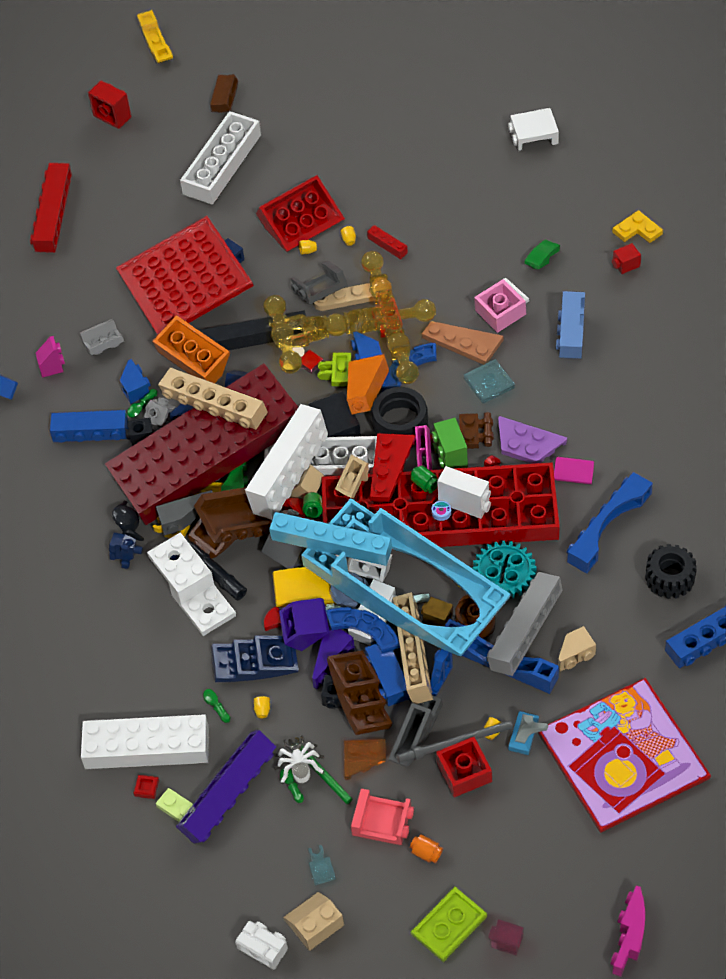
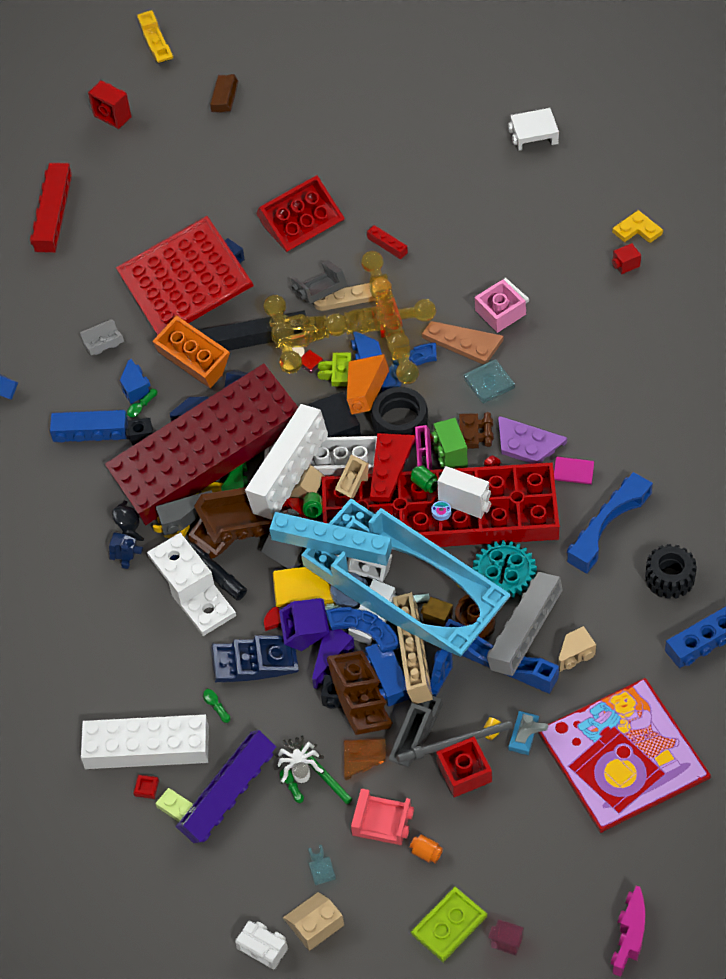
(49, 359): dark pink slope -> none
(159, 411): light grey brick -> none
(213, 398): tan brick -> none
(220, 157): white brick -> none
(262, 706): yellow hose -> none
(307, 246): yellow hose -> none
(348, 235): yellow hose -> none
(541, 253): green slope -> none
(571, 325): medium blue wedge -> none

